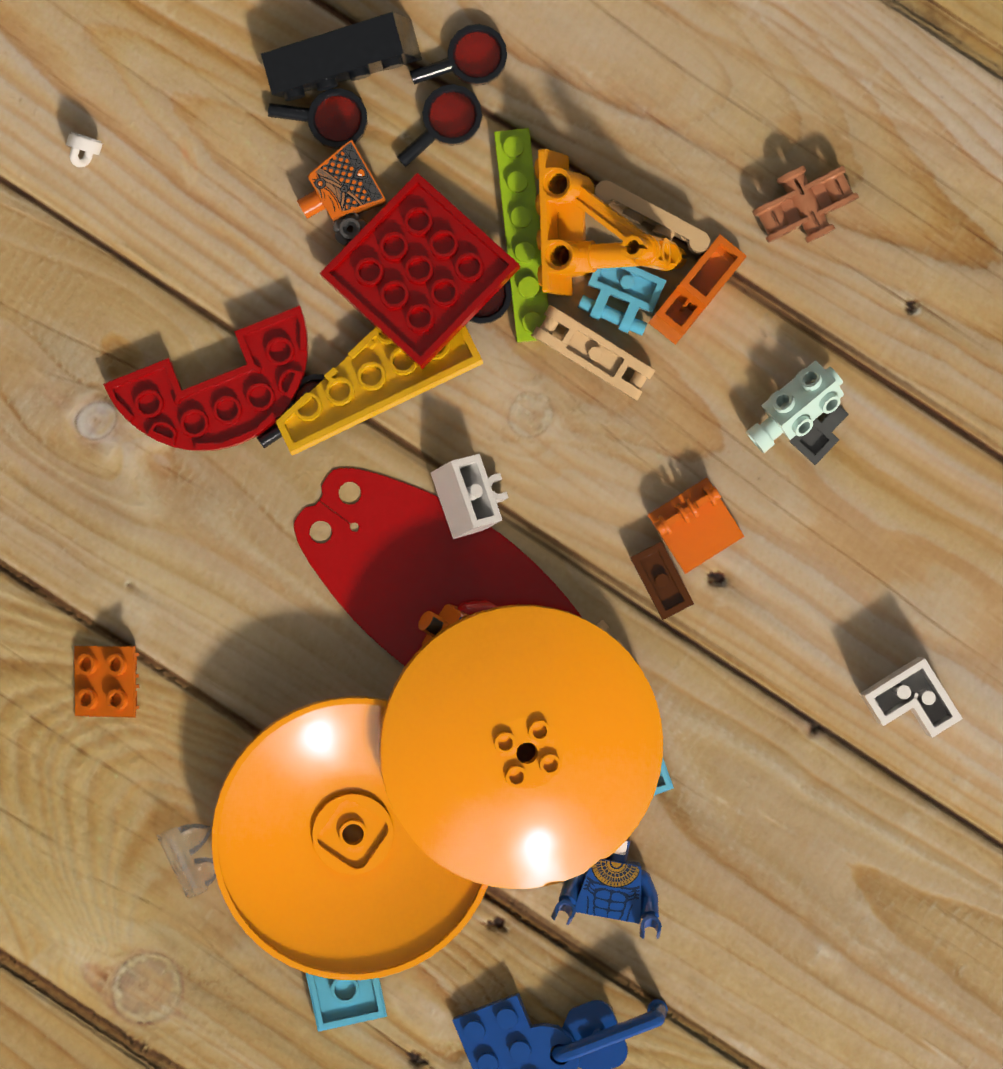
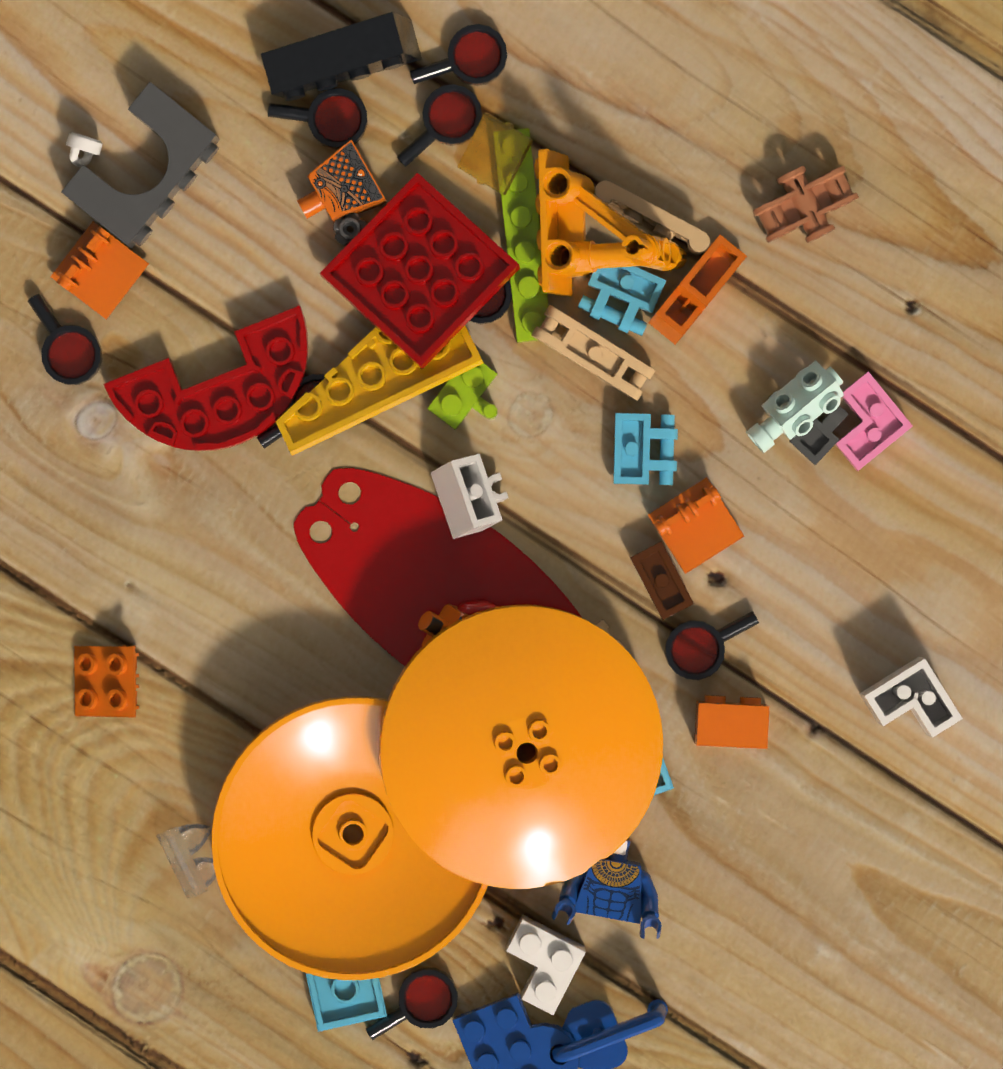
(70, 351): none -> piece
(99, 270): none -> orange hinge
(187, 146): none -> dark grey arch
(425, 1000): none -> piece
(463, 394): none -> lime plate
(495, 153): none -> clear yellow piece
(554, 960): none -> white brick
(632, 449): none -> medium azure plate
(698, 649): none -> piece
(731, 724): none -> orange brick
(880, 423): none -> bright pink plate

